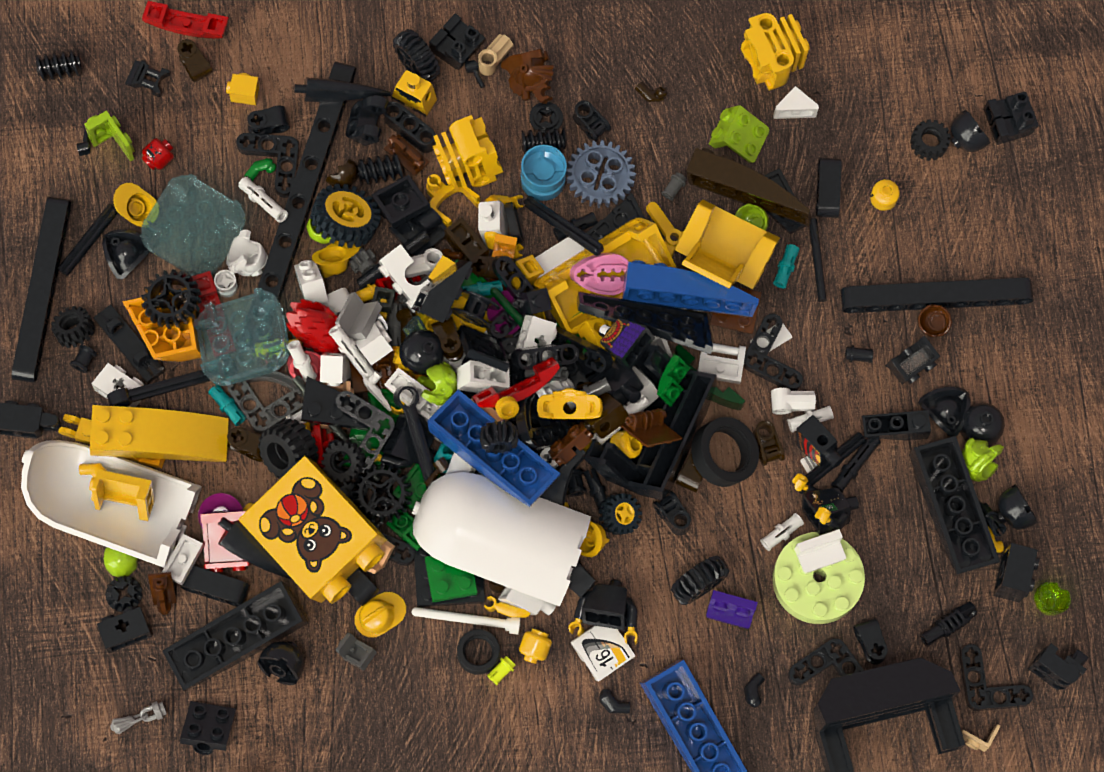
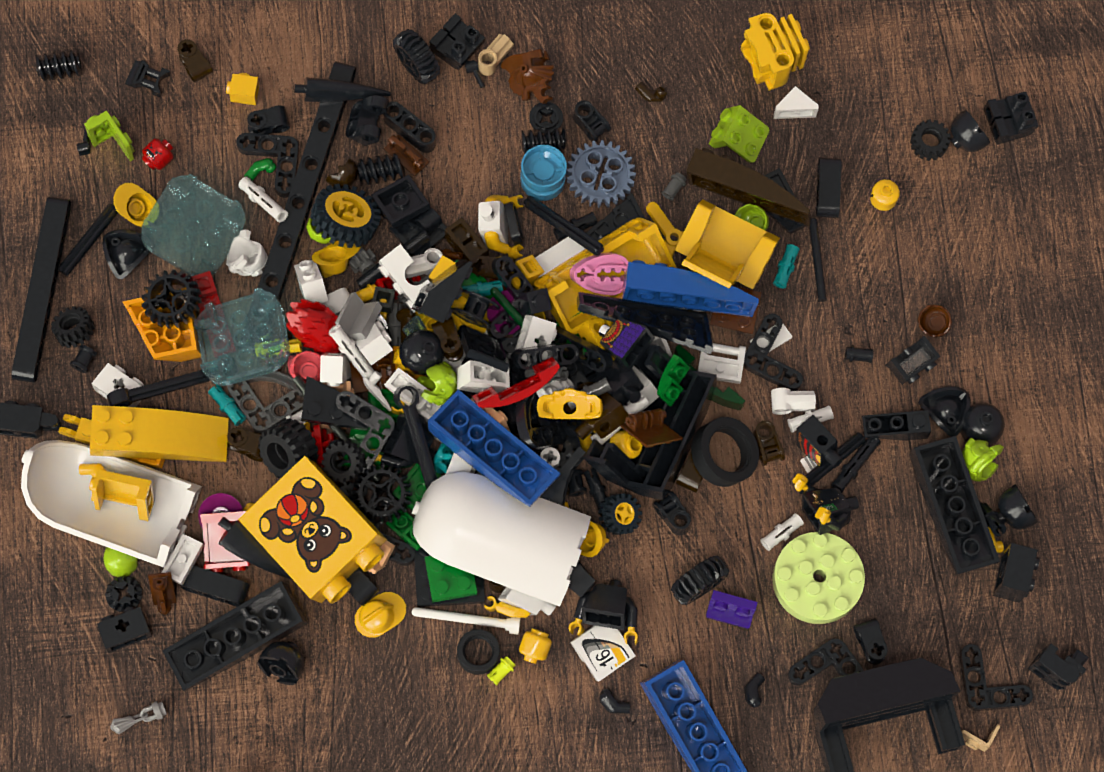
(129, 344): black hinge -> none
(183, 22): red slope -> none
(207, 727): black plate -> none
(225, 278): white wheel -> none
(301, 360): white pin -> none
(355, 651): dark grey bracket -> none
(413, 91): yellow torso -> none
(439, 192): yellow piece -> none
(440, 466): dark brown hand -> none
(469, 154): yellow piece -> none
(499, 437): black gear -> none
(504, 246): light orange slope -> none
(507, 407): yellow tile -> none
(562, 450): reddish brown hinge -> none
(820, 551): white panel -> none
(947, 294): black beam -> none
(949, 623): black hinge -> none
(1051, 599): clear neon green hair -> none

